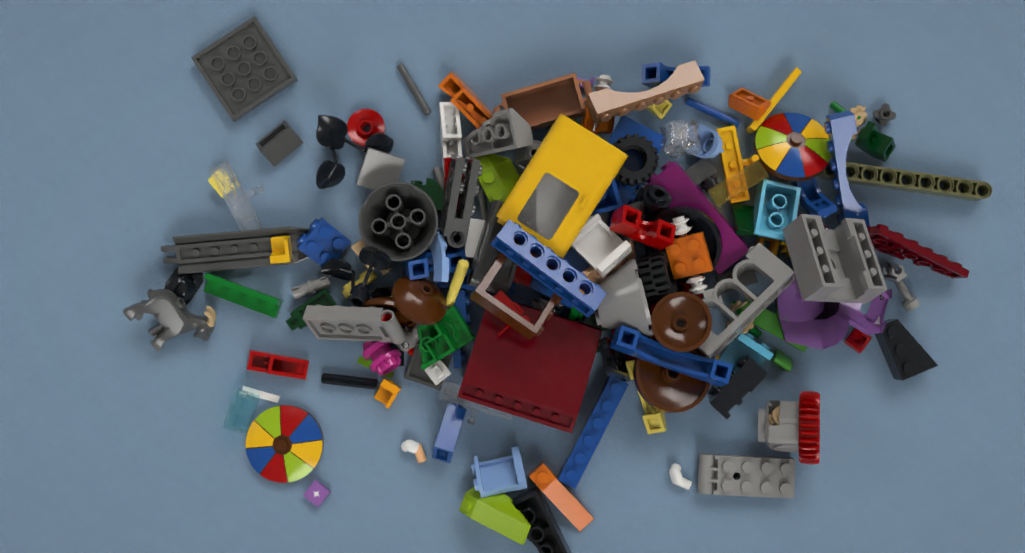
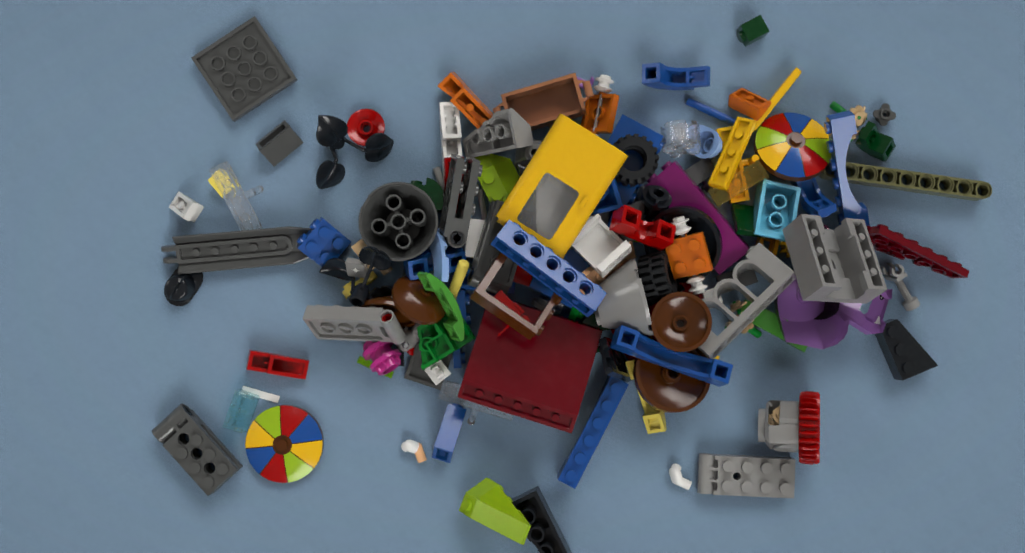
(172, 316): dark grey animal -> none
(172, 435): none -> dark grey hinge
(186, 207): none -> white slope
(242, 295): green fence -> none
(281, 249): yellow panel -> none
(311, 287): light grey pin -> none
(317, 493): medium lavender tile -> none
(323, 298): dark green hinge -> none
(350, 381): black axle -> none
(355, 268): none -> light grey tile
(379, 169): light grey tile -> none
(387, 392): light orange panel -> none
(414, 90): dark grey bar -> none
(454, 324): none -> bright green slope
(499, 474): light blue panel -> none
(560, 496): orange slope -> none
(610, 103): arch -> none
(660, 110): light yellow slope -> none
(732, 153): none -> yellow tile
(742, 380): black wedge -> none
(745, 345): medium azure bracket -> none
(752, 31): none -> dark green brick
(781, 360): bright green slope -> none
(857, 340): red tile -> none

